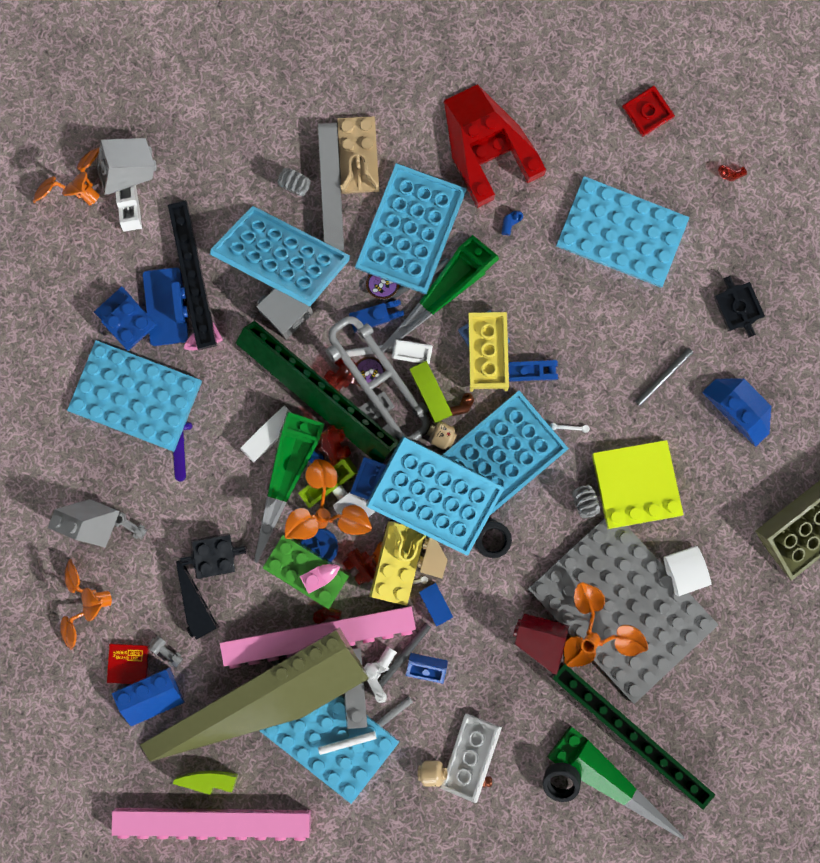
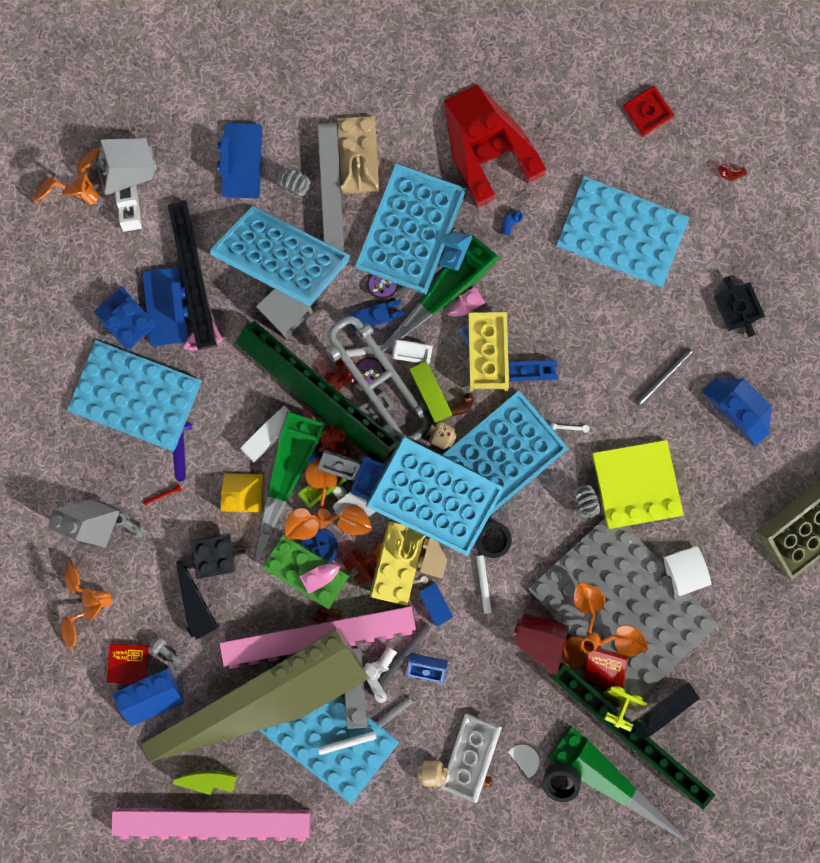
(178, 488): none -> red piece
(240, 160): none -> blue bracket
(242, 493): none -> yellow slope
(339, 465): none -> dark grey plate
(456, 248): none -> dark azure slope
(466, 303): none -> bright pink plate
(483, 584): none -> white bar
(526, 758): none -> white sticker
(606, 668): none -> red tile
(633, 703): none -> neon yellow plate
(664, 711): none -> black slope

